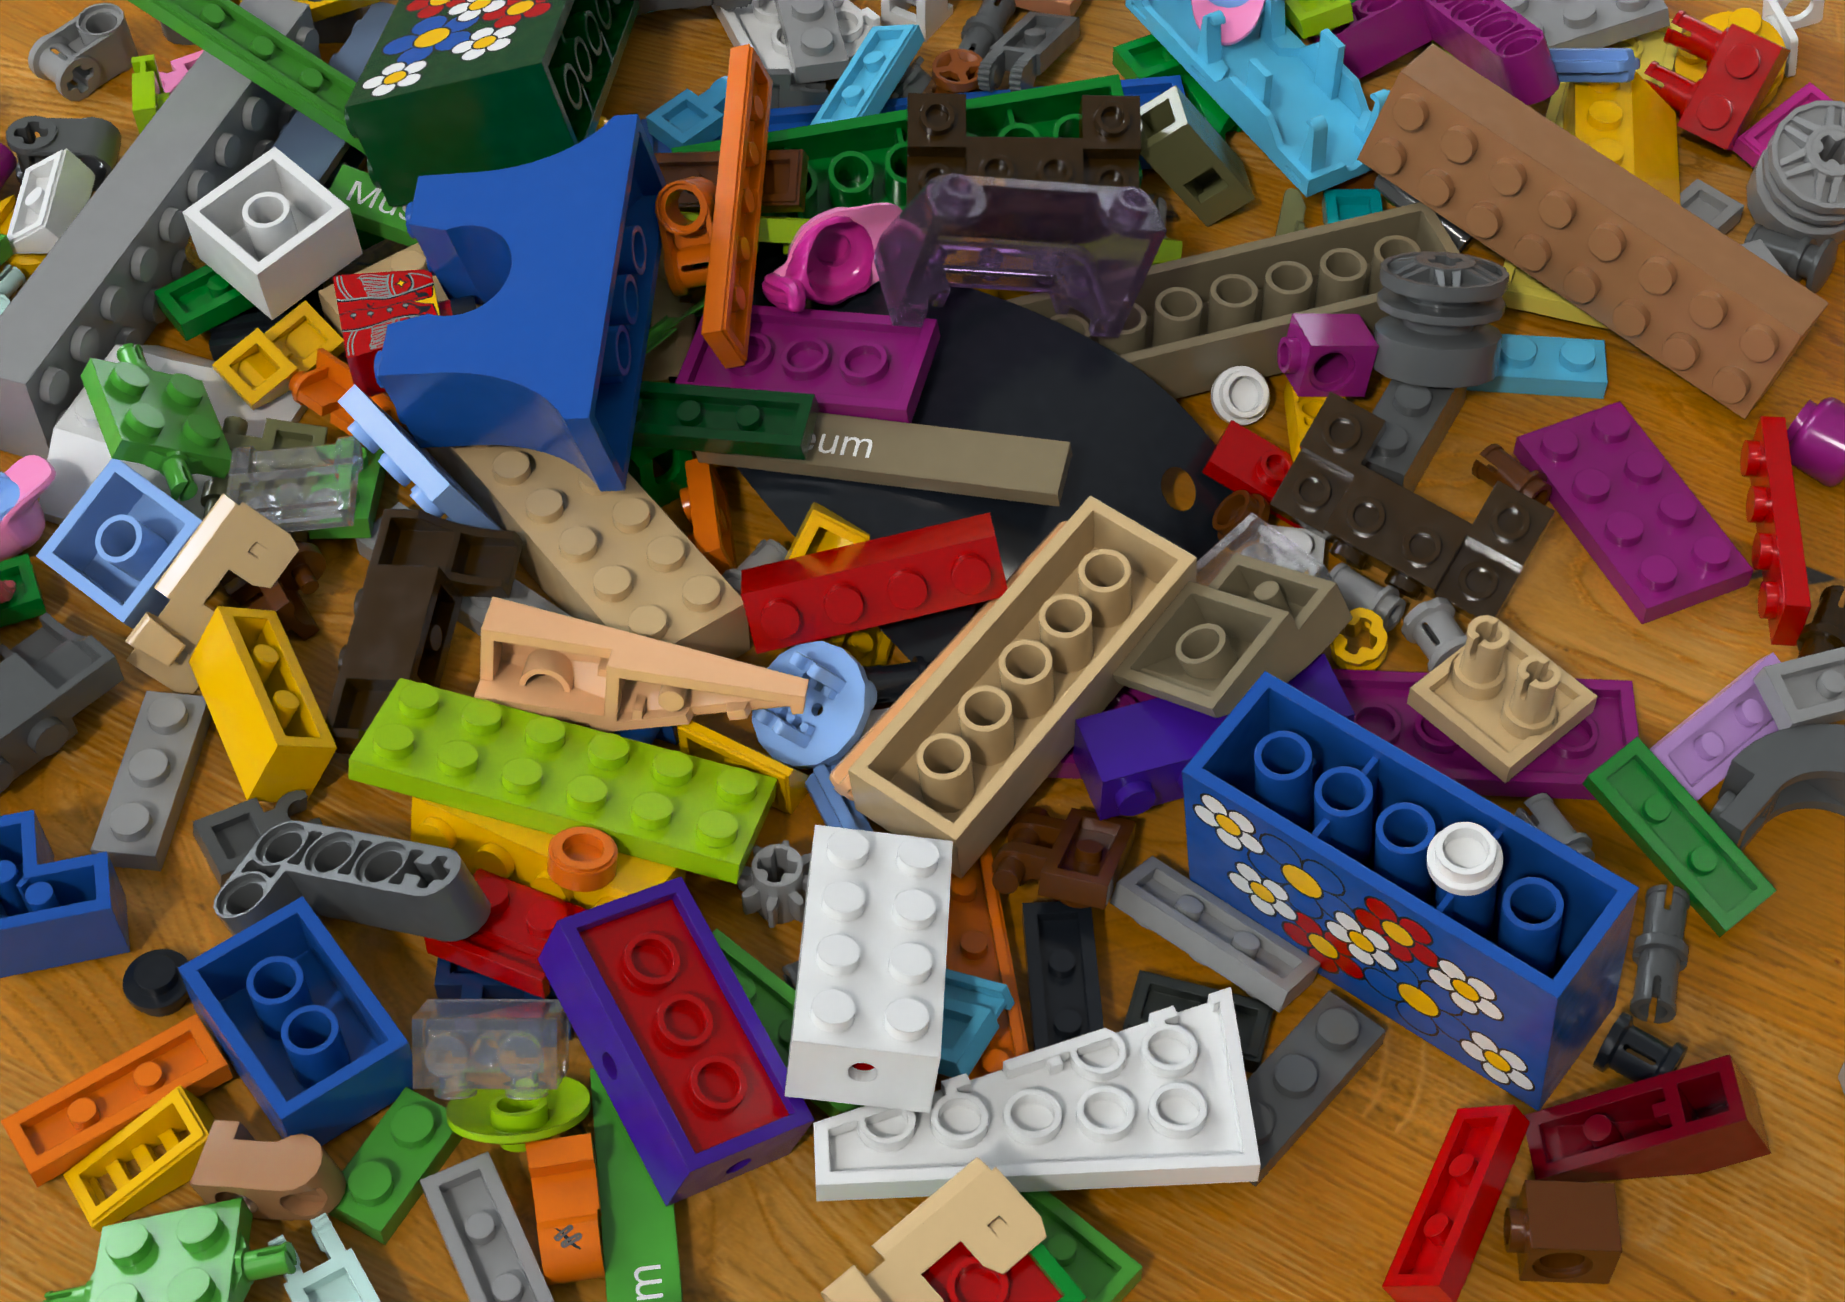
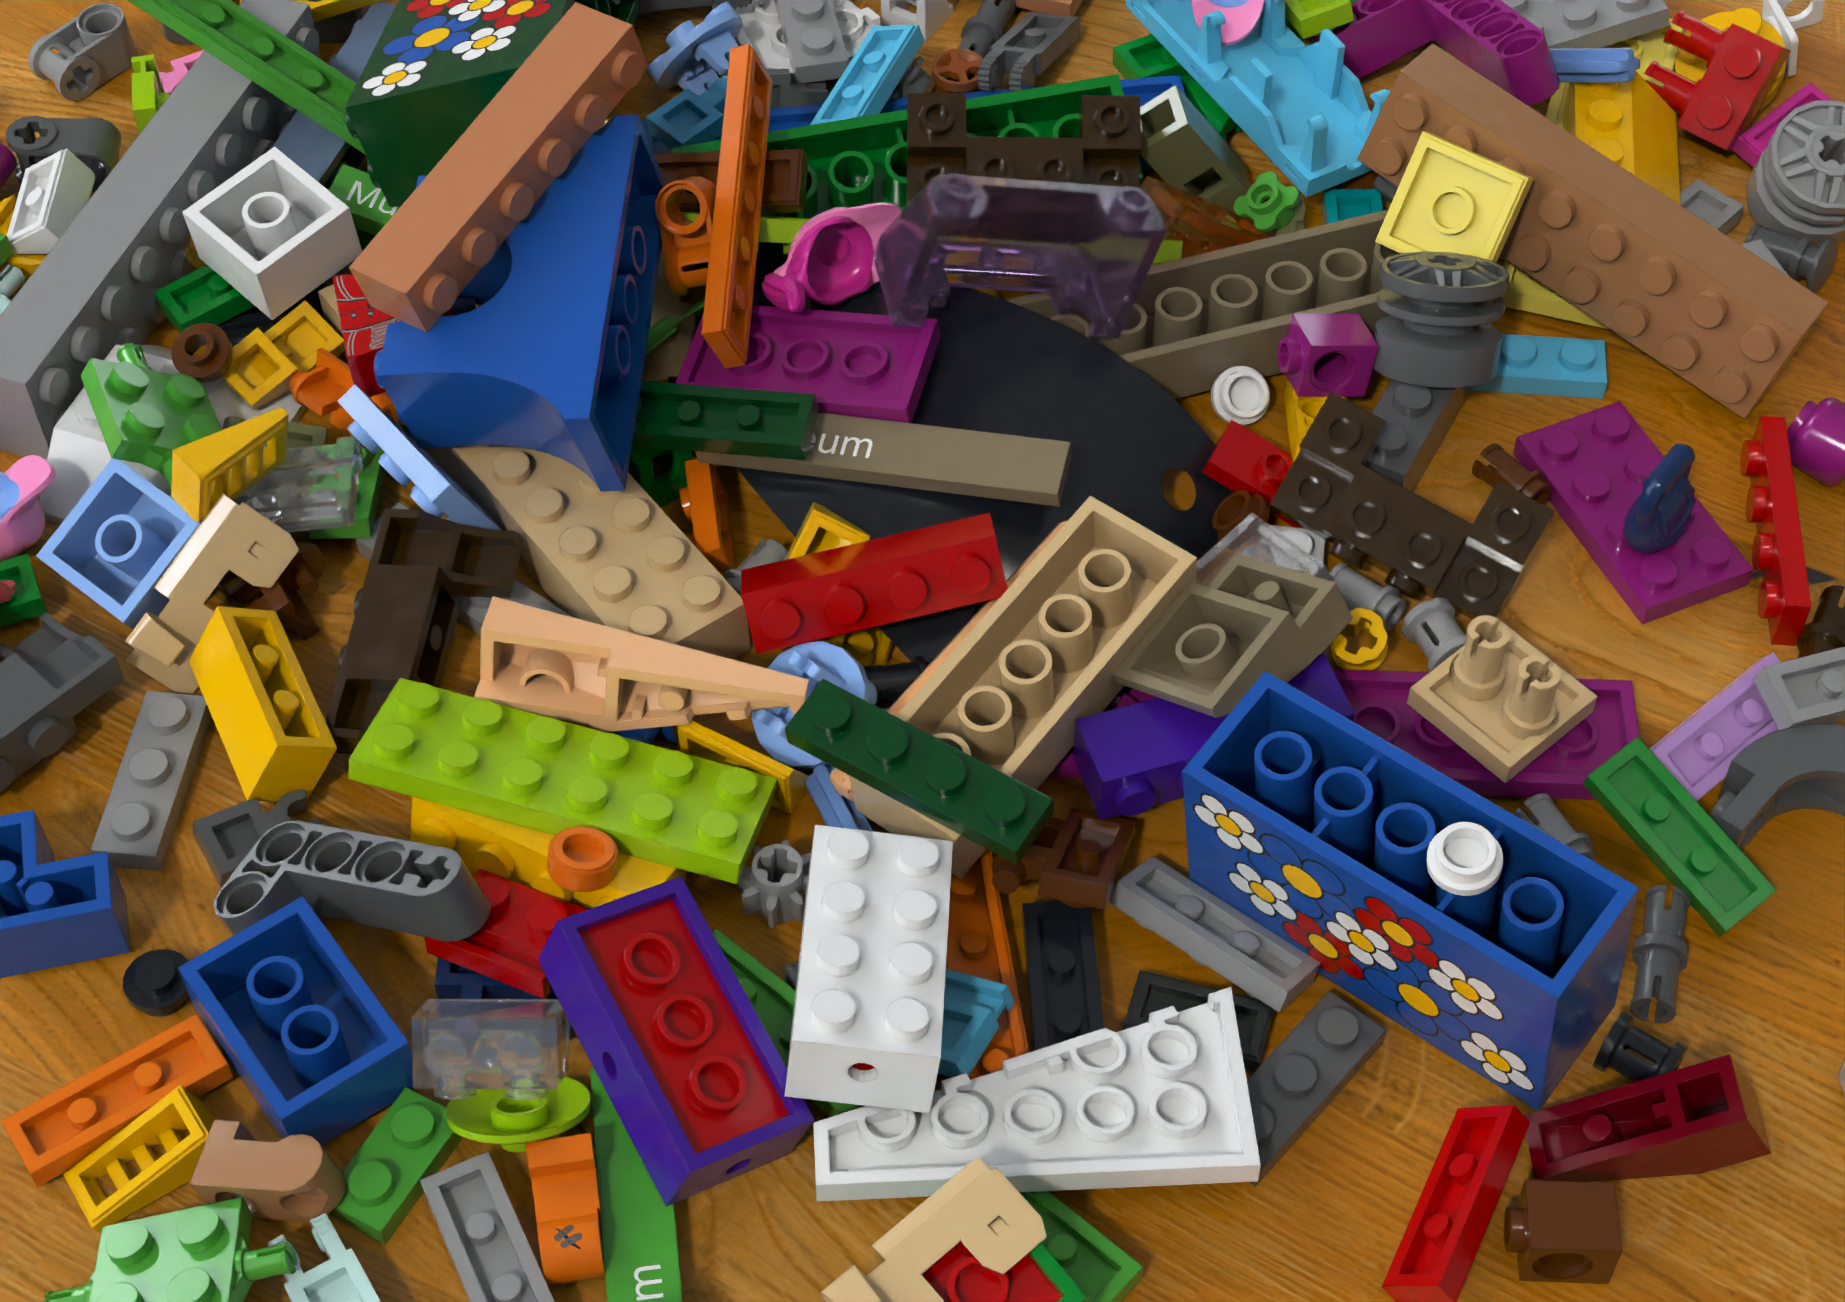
(210, 364): none -> reddish brown plate
(227, 462): none -> yellow slope
(500, 167): none -> nougat brick
(698, 51): none -> light blue plate
(920, 771): none -> dark green plate
(1199, 218): none -> clear orange plate
(1276, 211): none -> bright green plate
(1453, 202): none -> light yellow plate
(1664, 505): none -> dark blue piece

